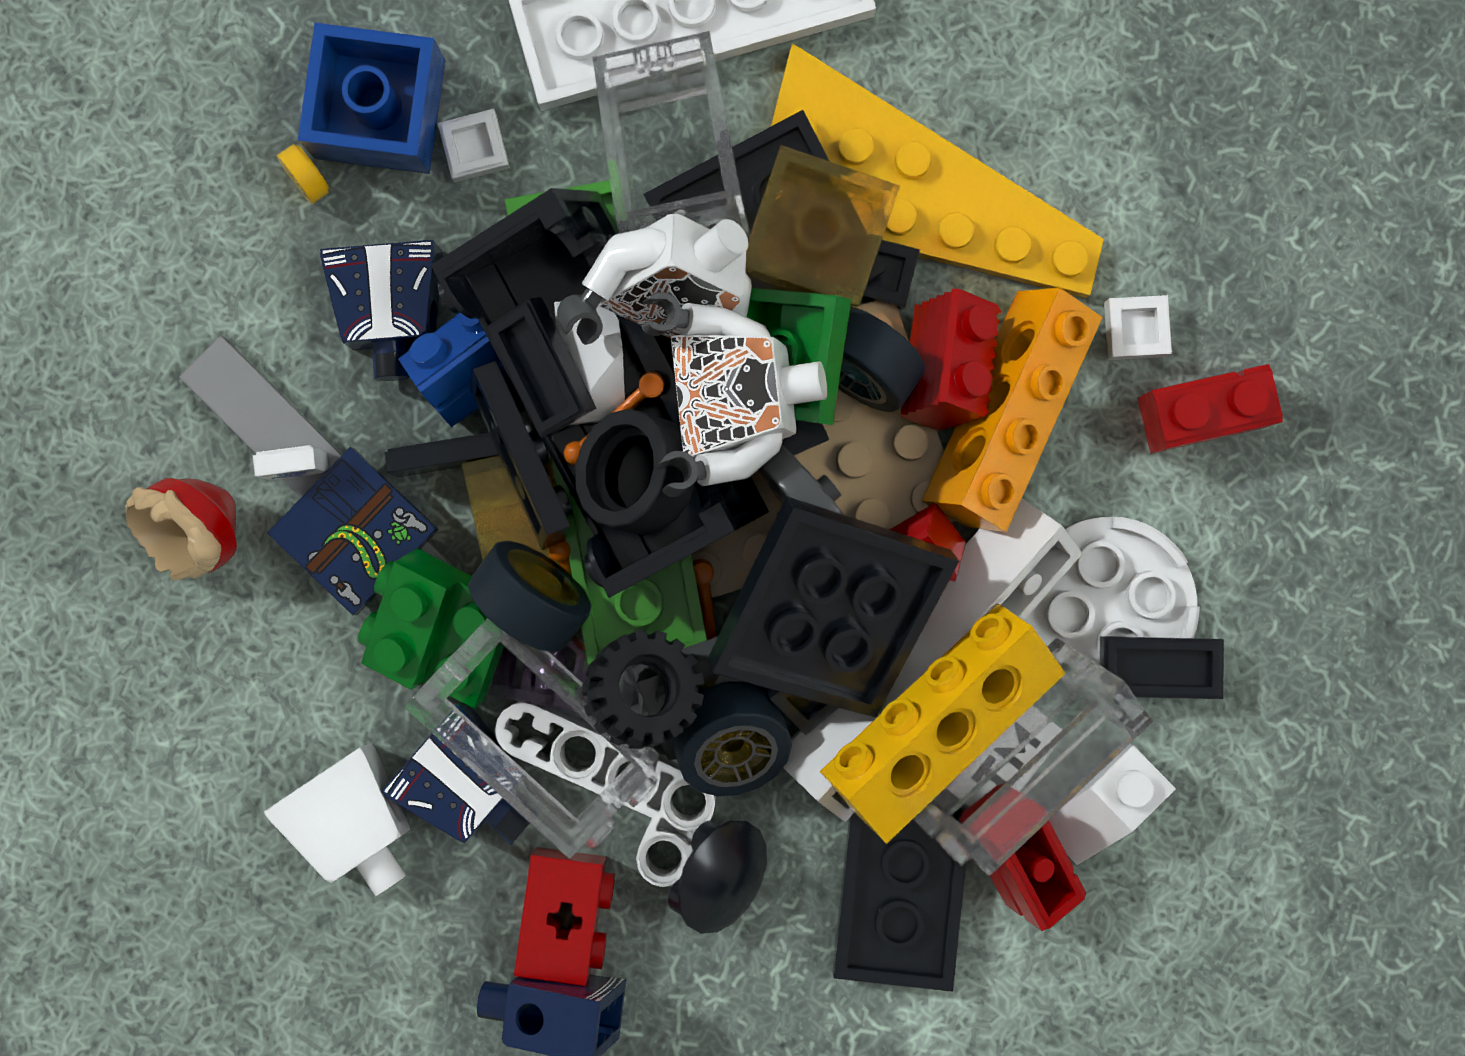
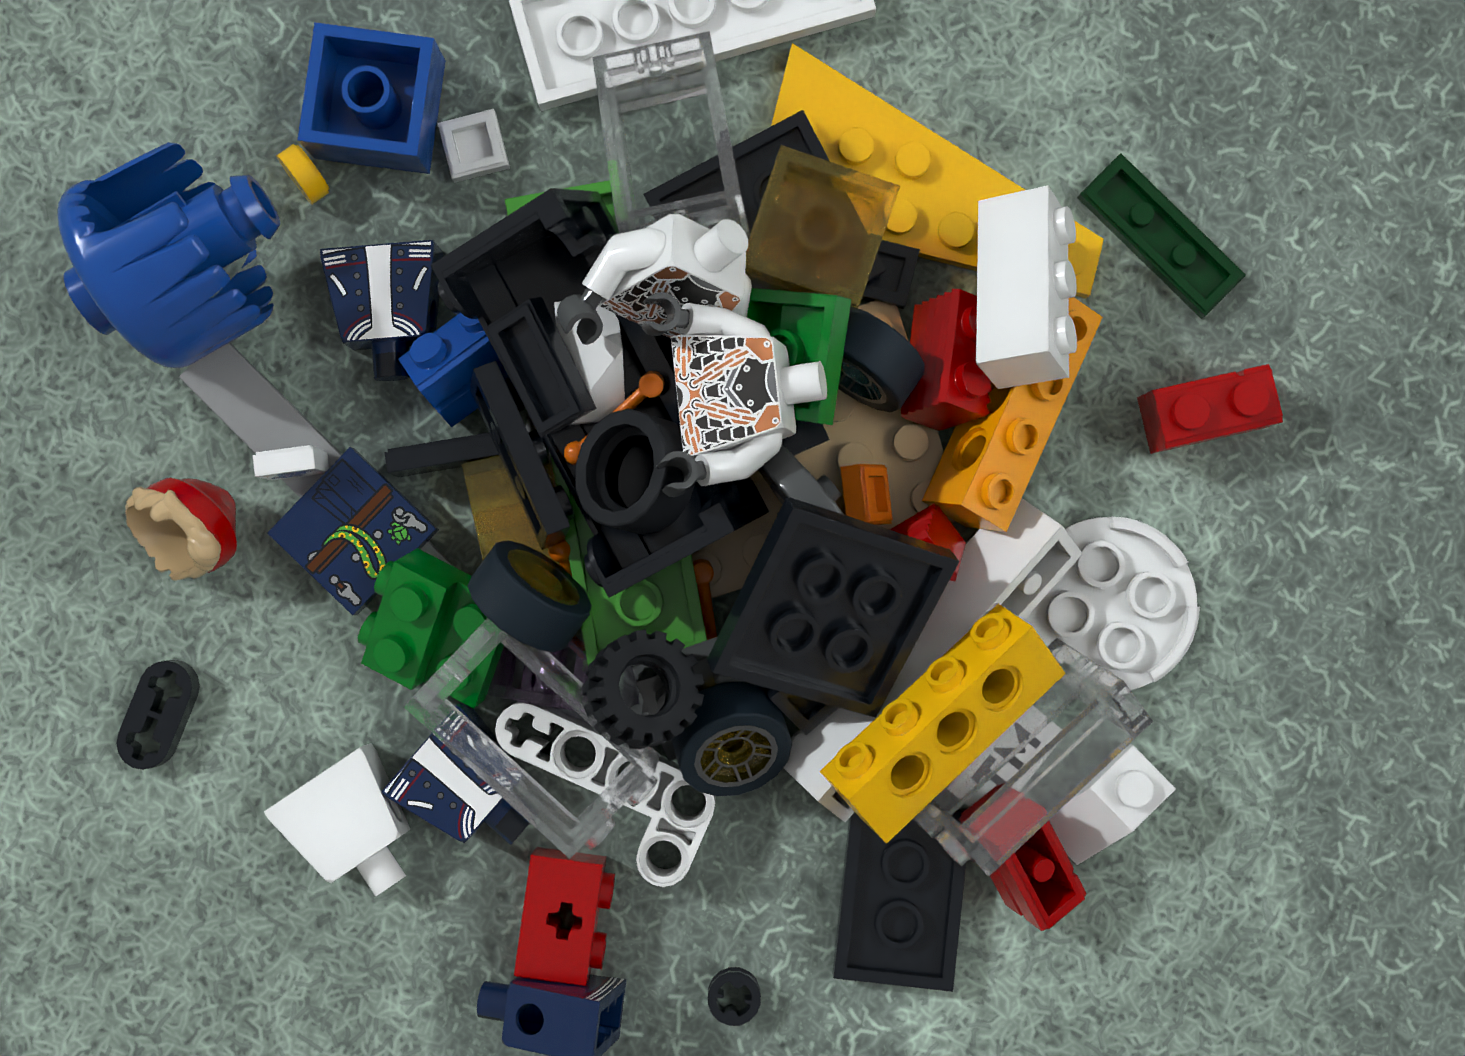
(145, 707): none -> black beam
(157, 254): none -> blue piece
(719, 875): black dish -> none
(730, 1014): none -> black bush
(867, 493): none -> orange tile
(1024, 288): none -> white brick
(1137, 327): white plate -> none
(1161, 236): none -> dark green tile
(1166, 665): black tile -> none

